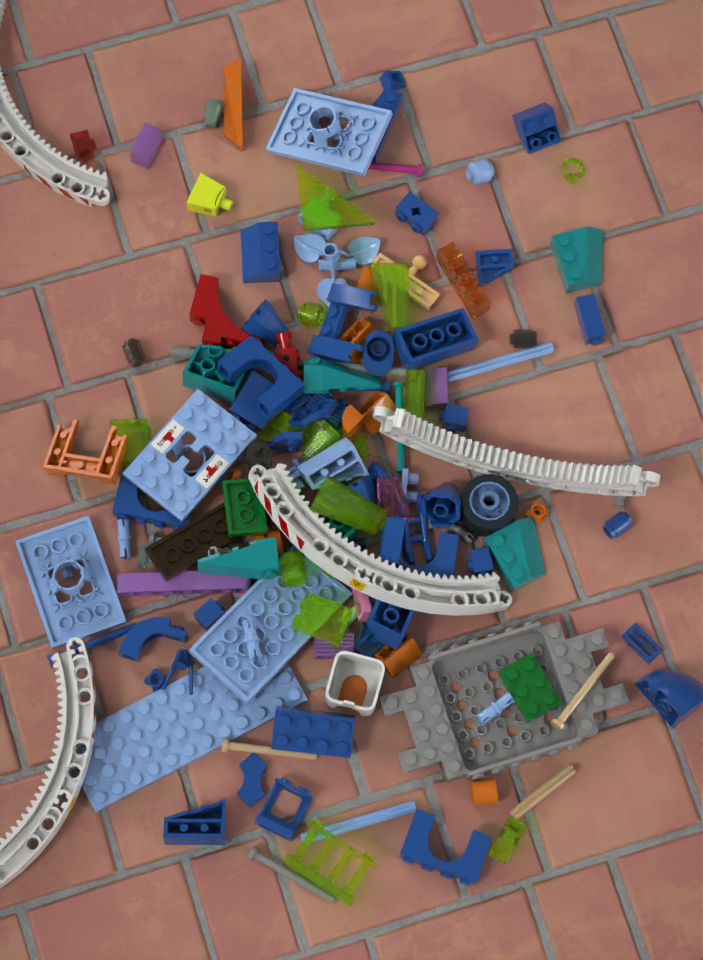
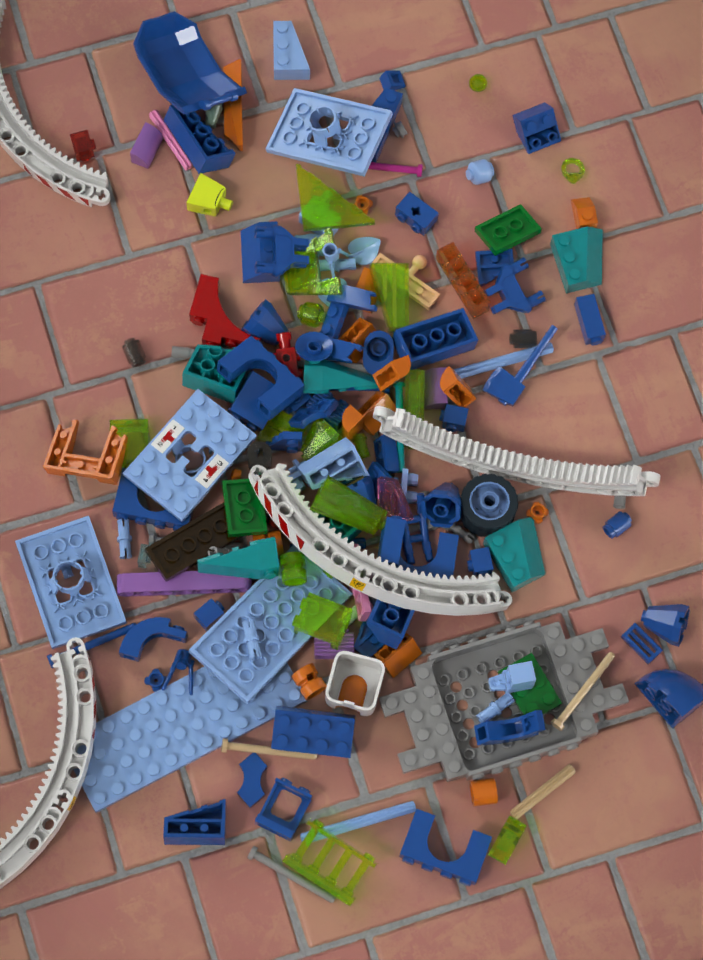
(170, 139): none -> bright pink axle
(182, 64): none -> blue windscreen
(198, 142): none -> blue wedge
(282, 251): none -> blue connector
(288, 54): none -> light blue wedge
(308, 280): none -> clear neon green wing
(310, 683): none -> orange wheel
(314, 346): none -> blue dish
(365, 201): none -> orange plate
(386, 453): none -> blue slope
(392, 372): none -> orange brick
(399, 129): none -> light grey plate
(456, 388): none -> orange brick
(478, 83): none -> clear neon green plate
(508, 229): none -> green plate
(509, 388): none -> blue piece
(510, 290): none -> blue connector
(510, 730): none -> blue arch
(514, 679): none -> light blue hinge
(584, 213): none -> orange slope
(667, 621): none -> blue cone

